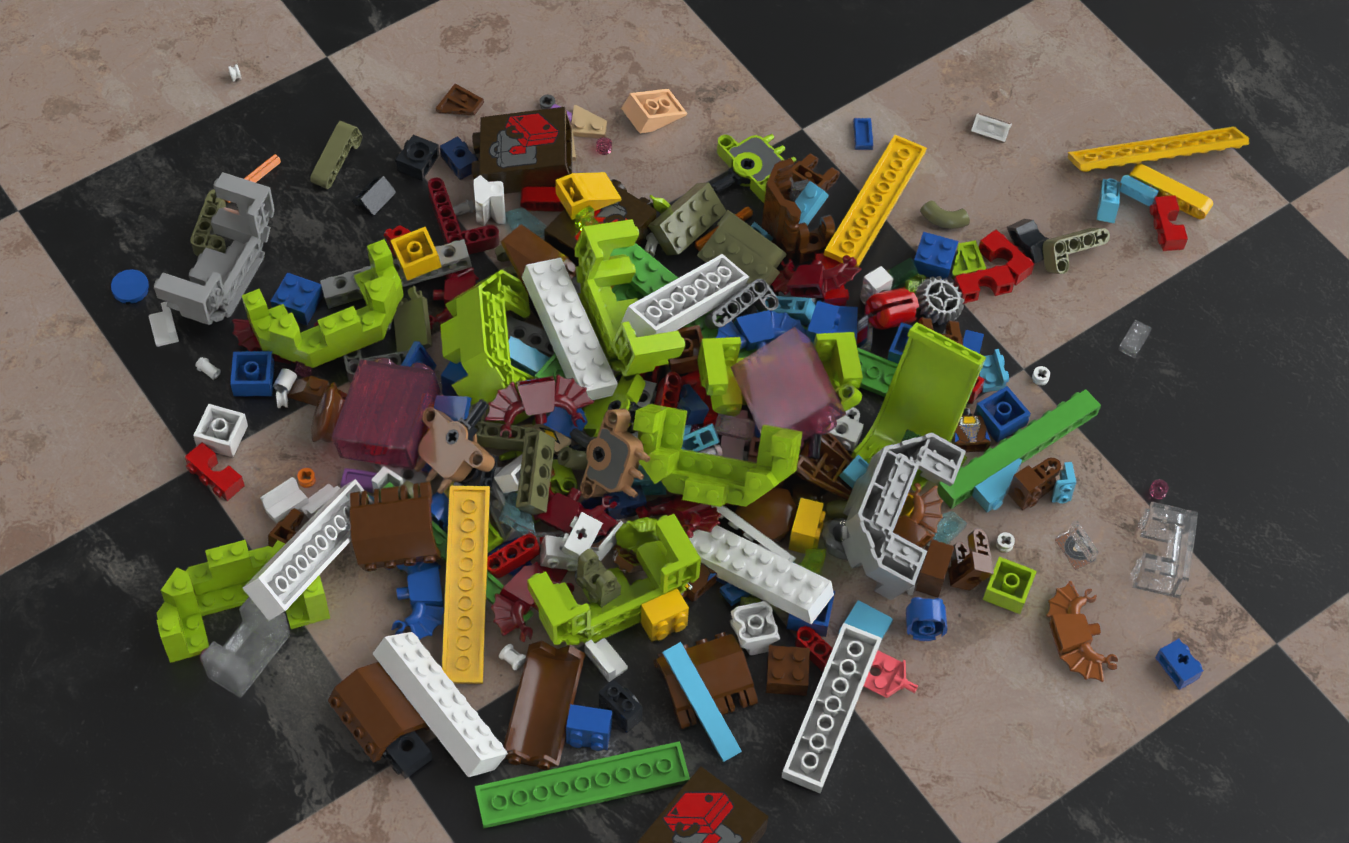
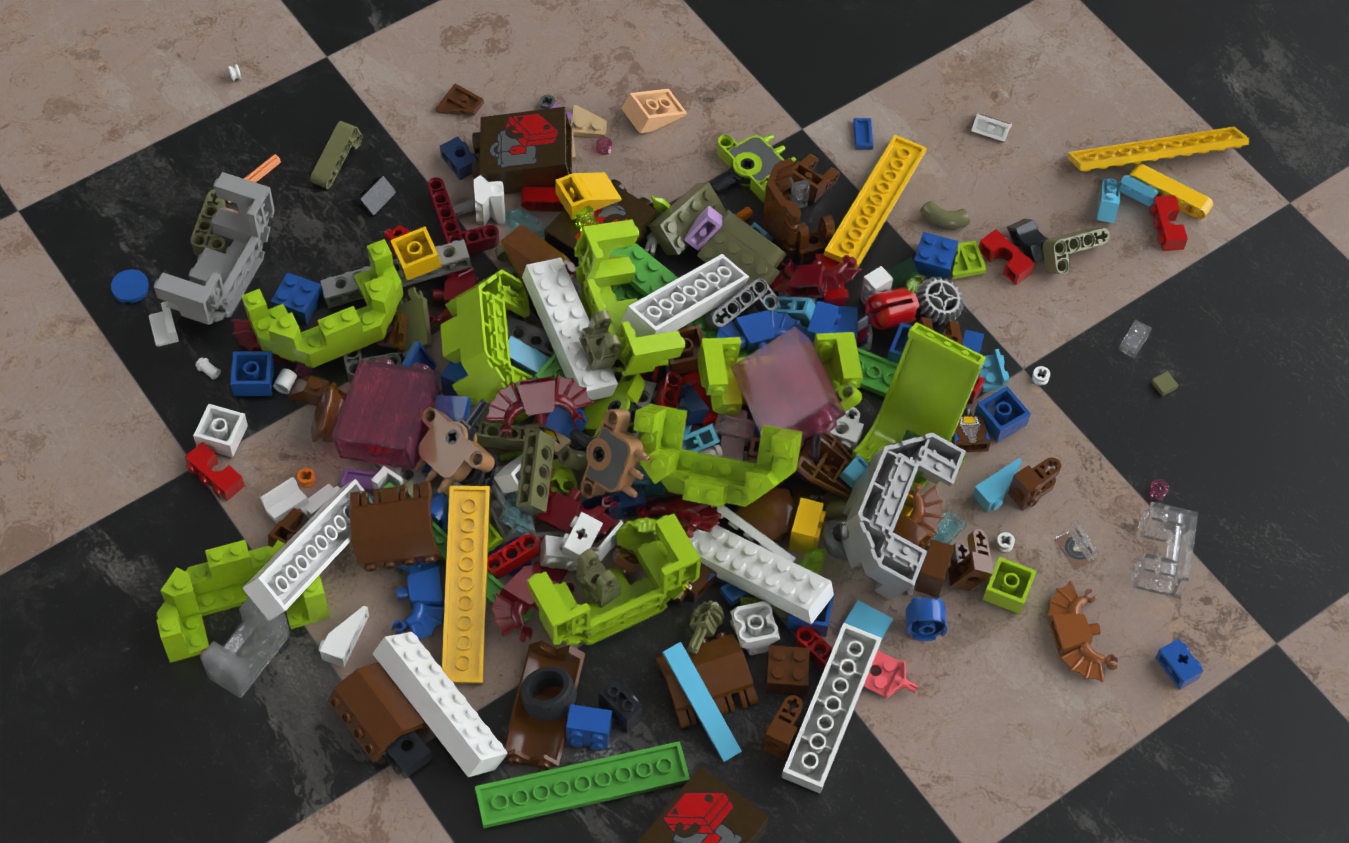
(282, 399): white bush -> none
(342, 640): none -> white slope
(396, 334): none -> reddish brown wing
(417, 157): black brick -> none
(512, 656): white bush -> none
(542, 679): none -> black tyre
(598, 335): none -> olive brick
(605, 658): white panel -> none
(664, 615): yellow brick -> none
(704, 228): none -> lavender slope
(704, 623): none -> olive gear
(781, 733): none -> reddish brown brick
(810, 201): medium azure brick -> none
(996, 278): red arch -> none
(1022, 445): bright green brick -> none
(1065, 486): medium azure bracket -> none
(1164, 383): none -> olive tile

